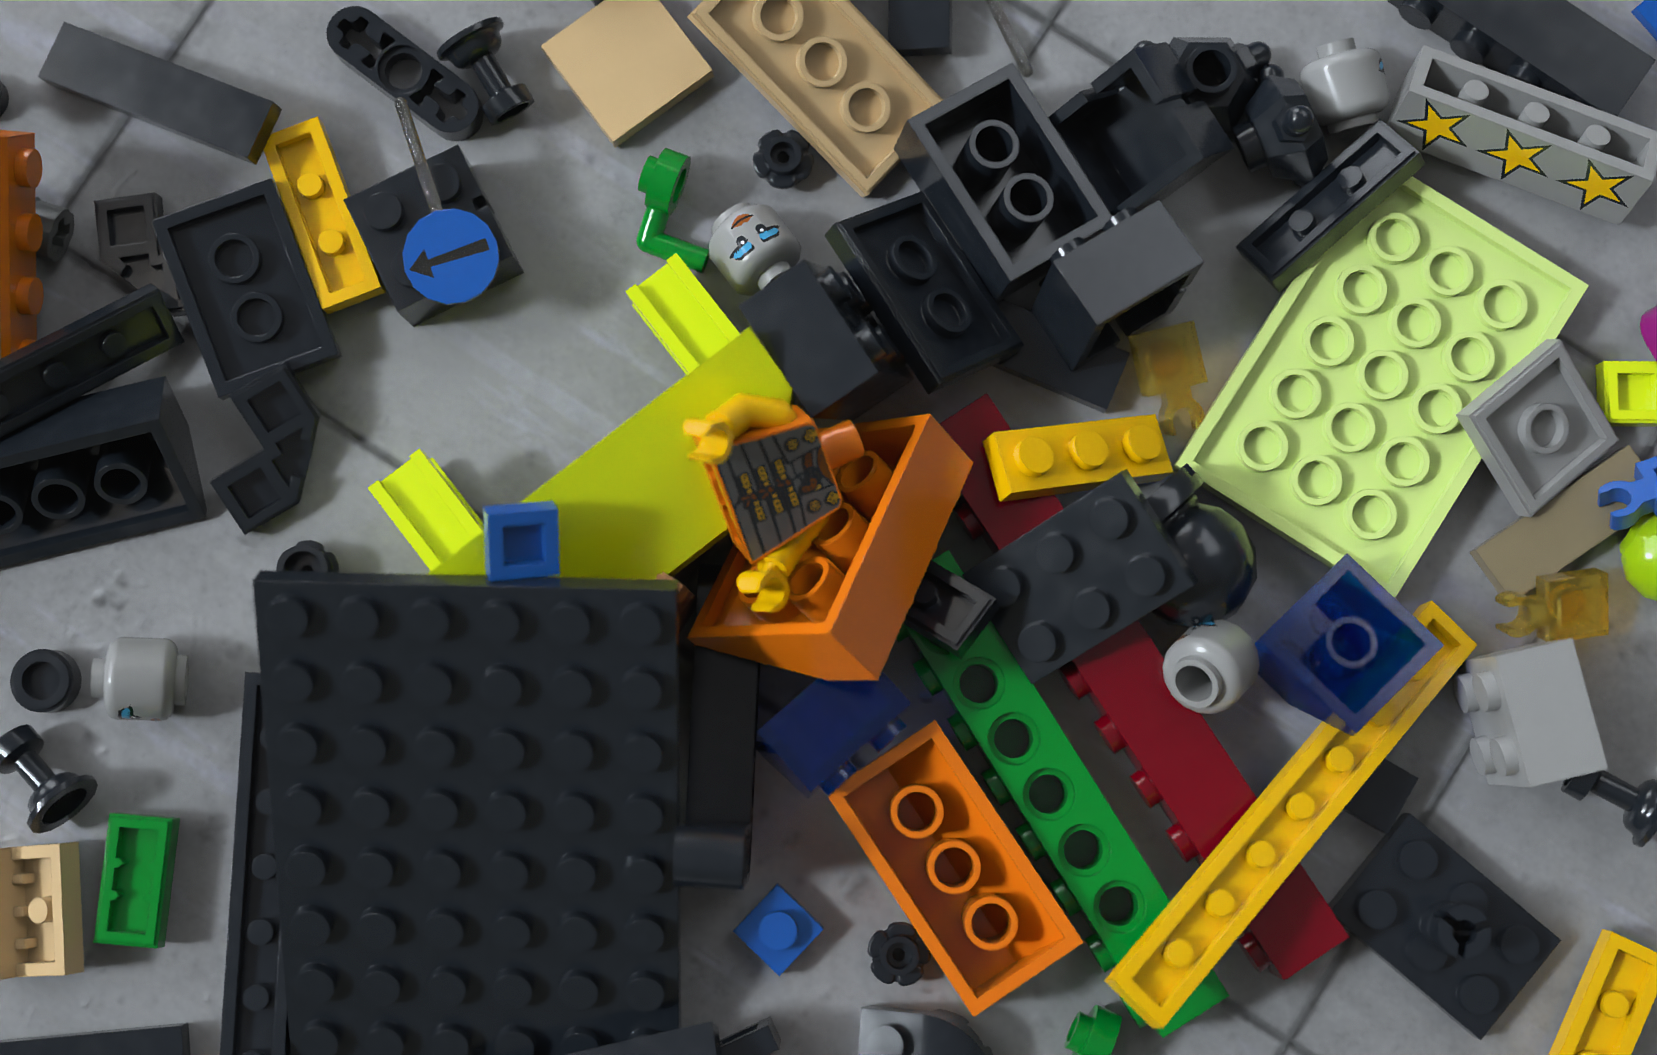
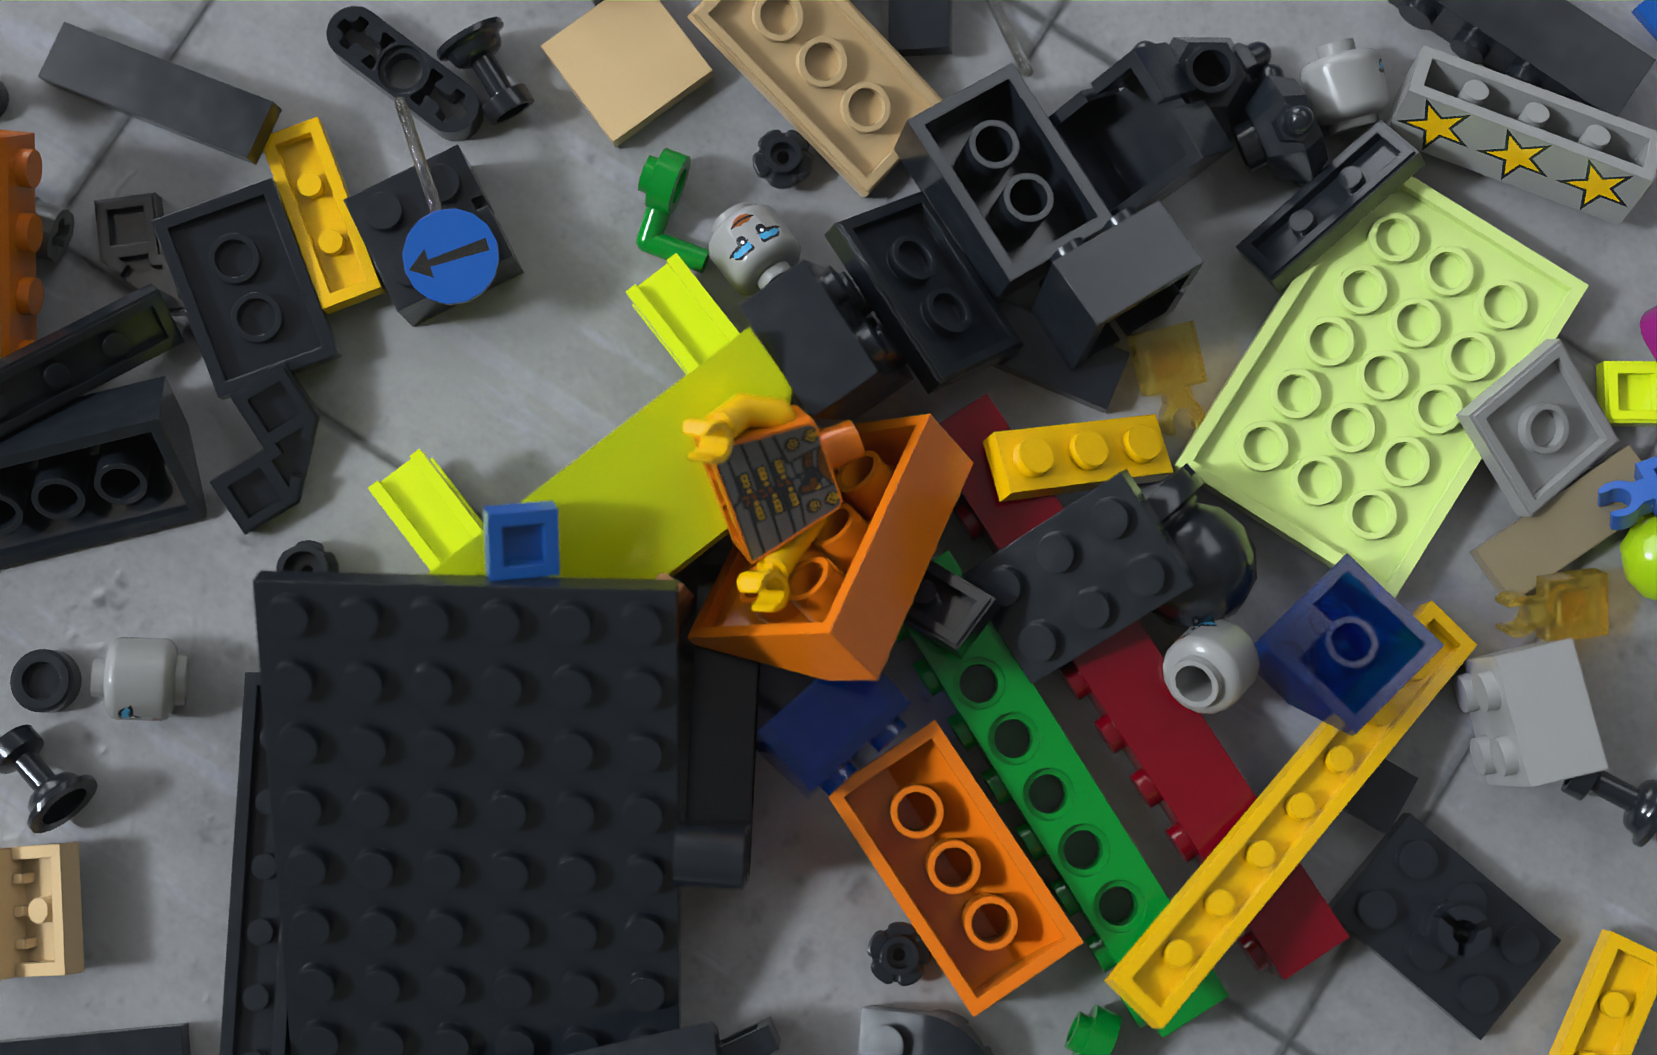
(136, 880): green plate -> none
(778, 929): blue plate -> none

